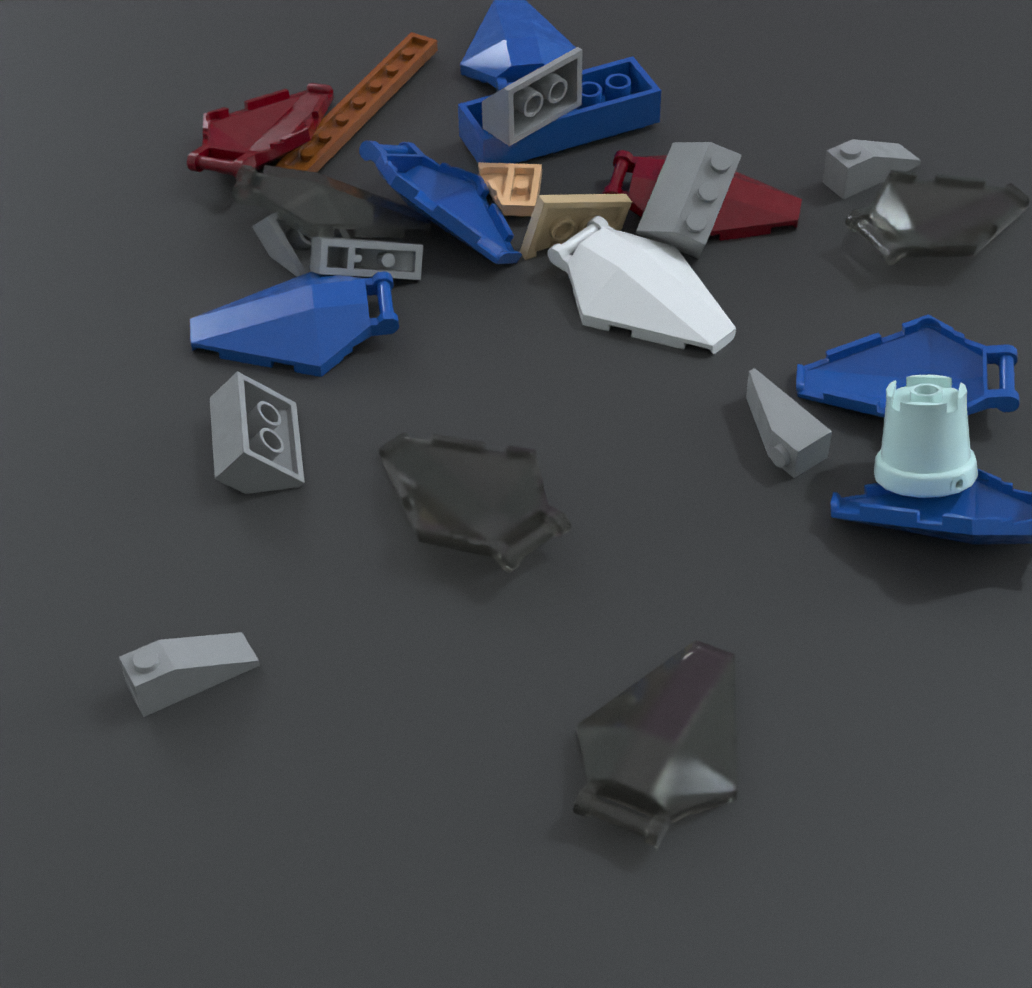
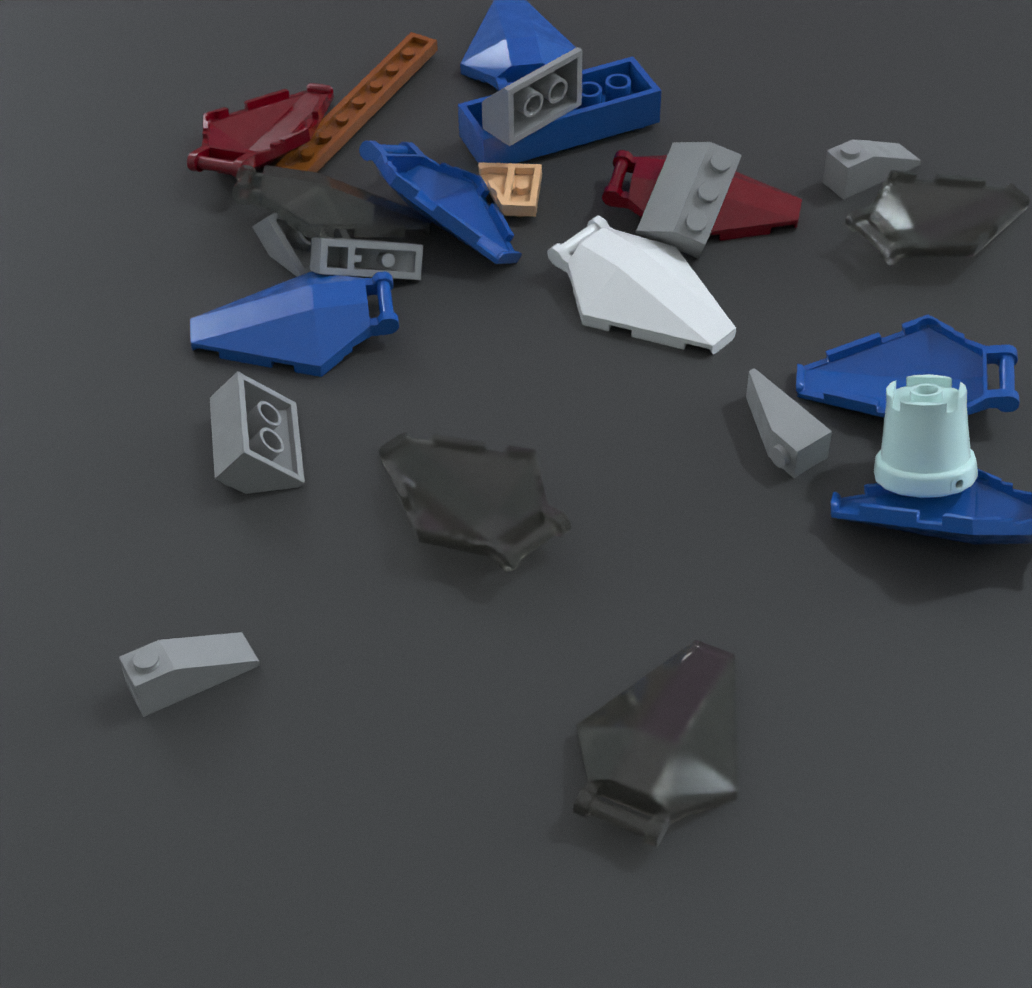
(563, 216): tan wing -> none

